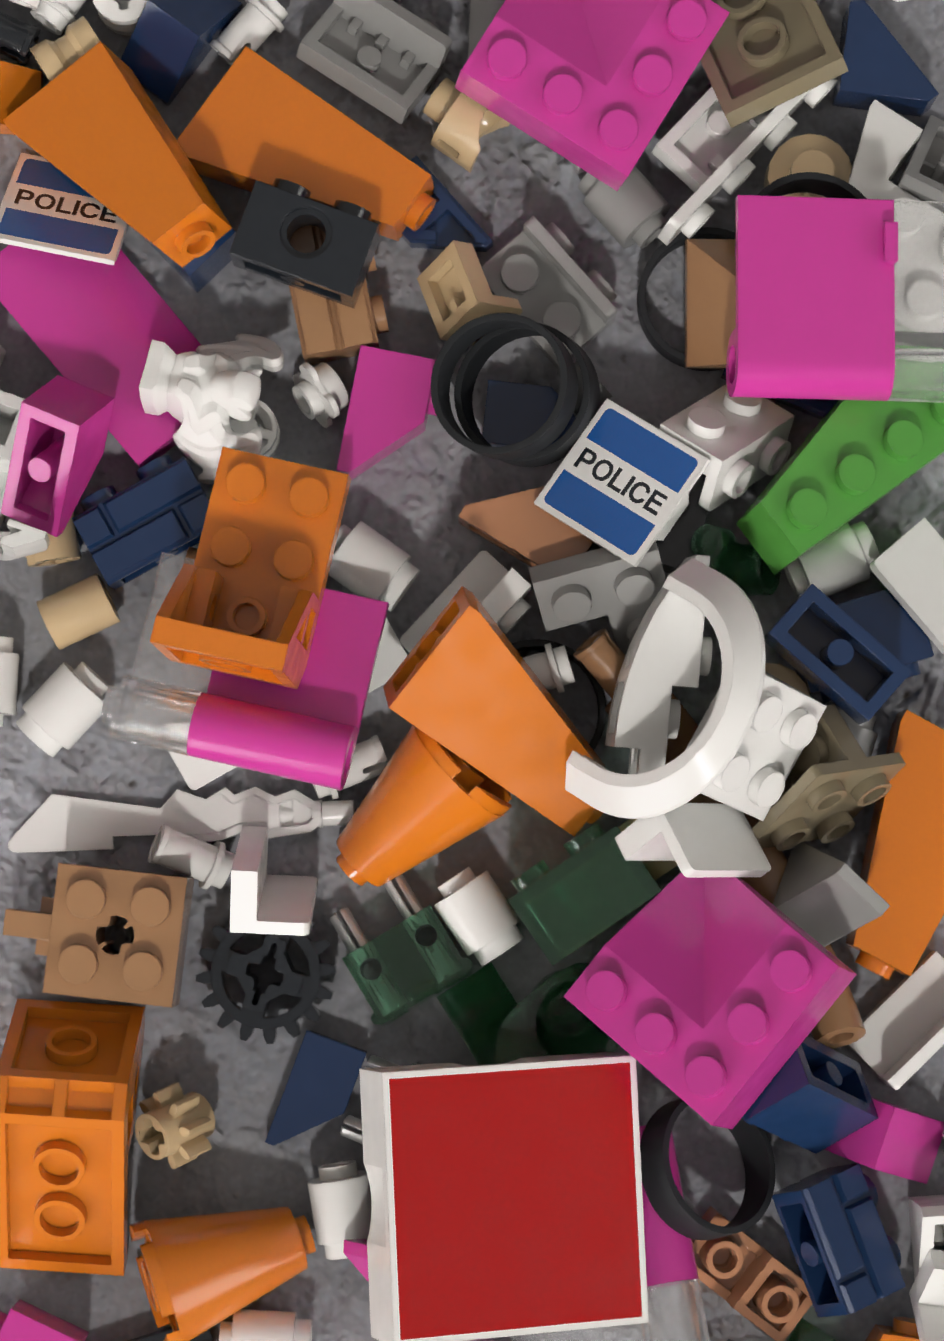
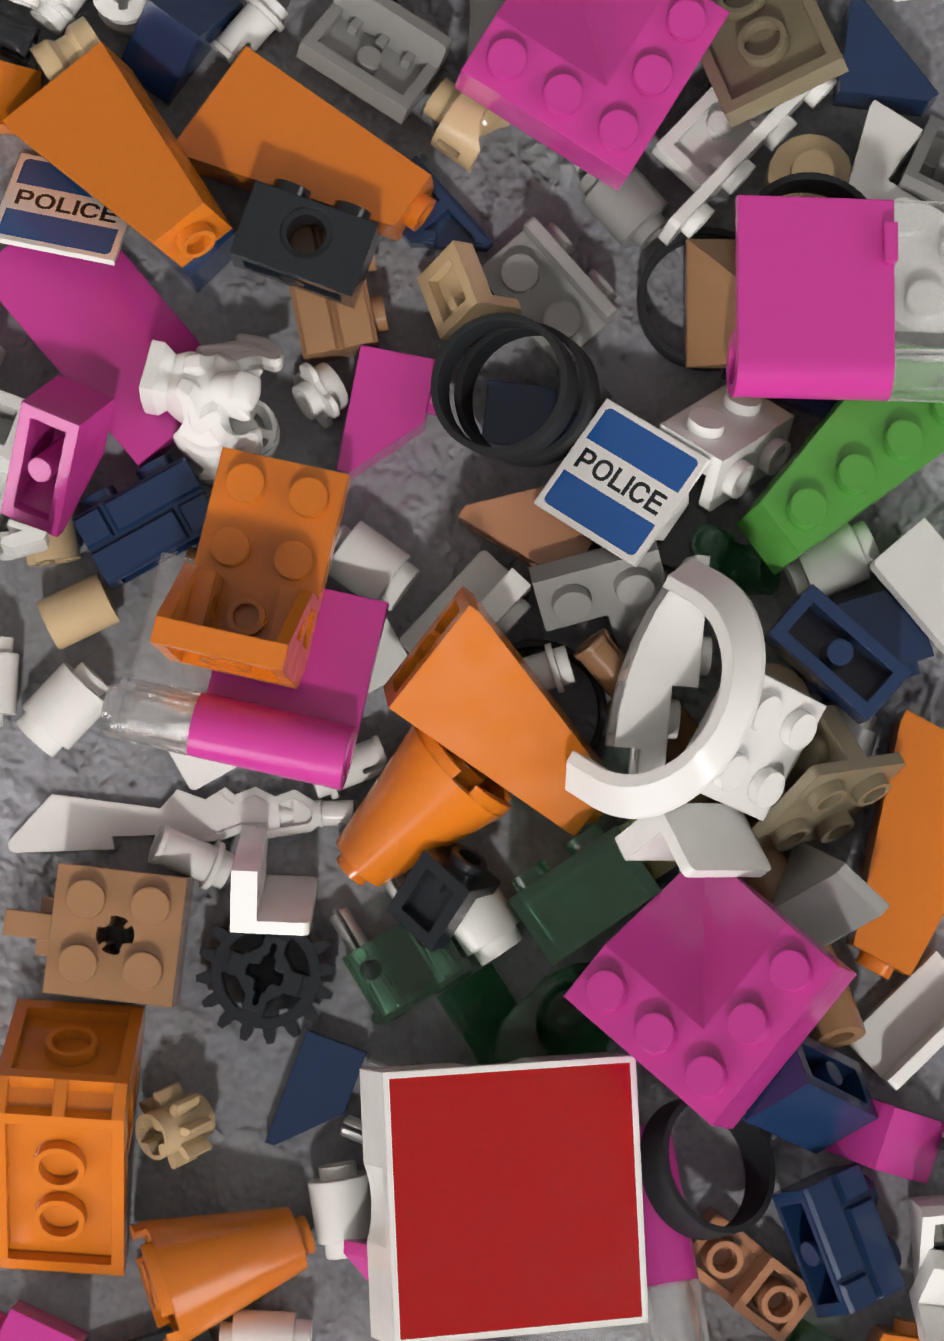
(441, 893): none -> black bracket

